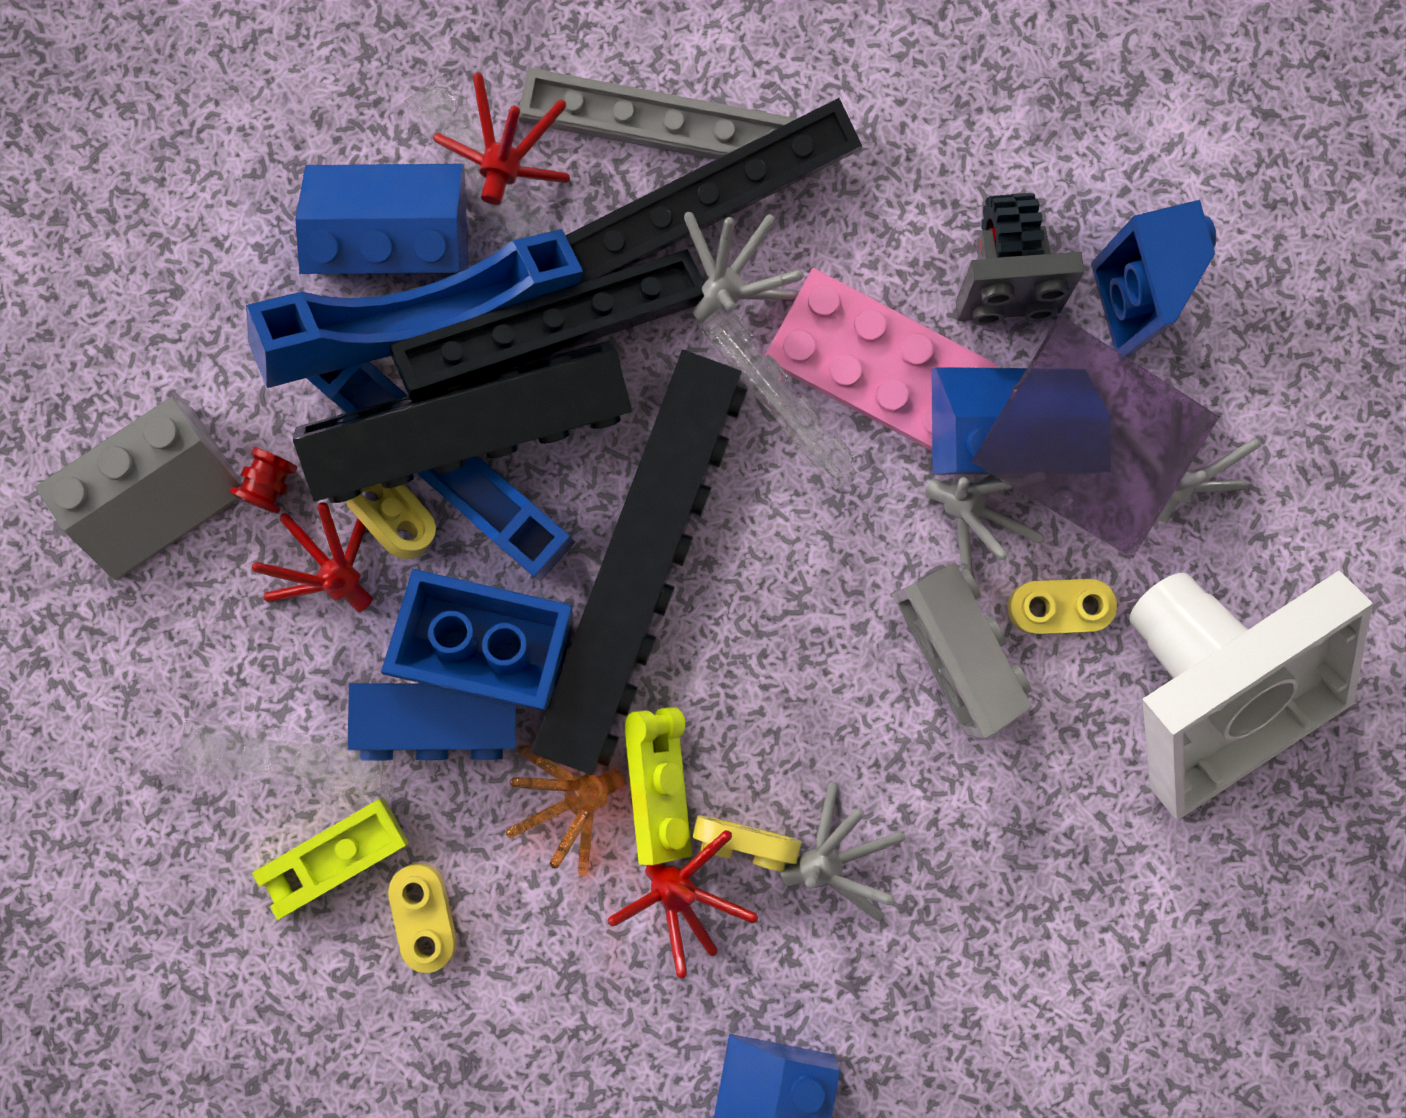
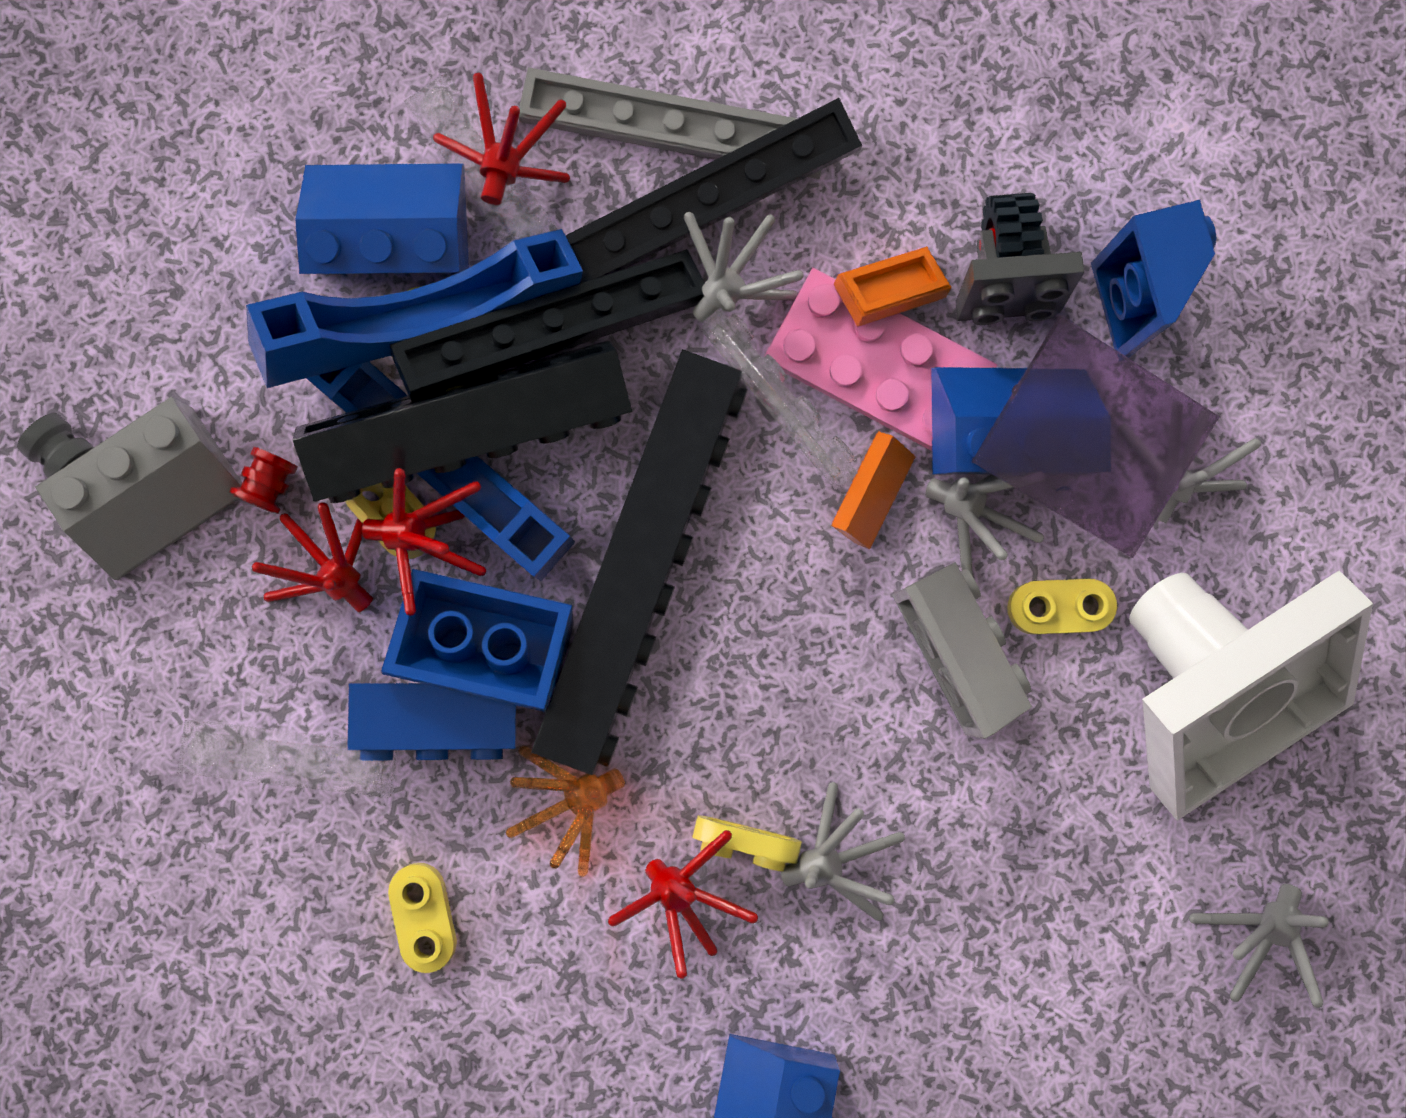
(52, 443): none -> dark grey wheel
(332, 857): neon yellow plate -> none
(407, 533): none -> red plant
(658, 785): neon yellow plate -> none
(873, 490): none -> orange tile
(892, 286): none -> orange tile
(1278, 925): none -> light grey plant

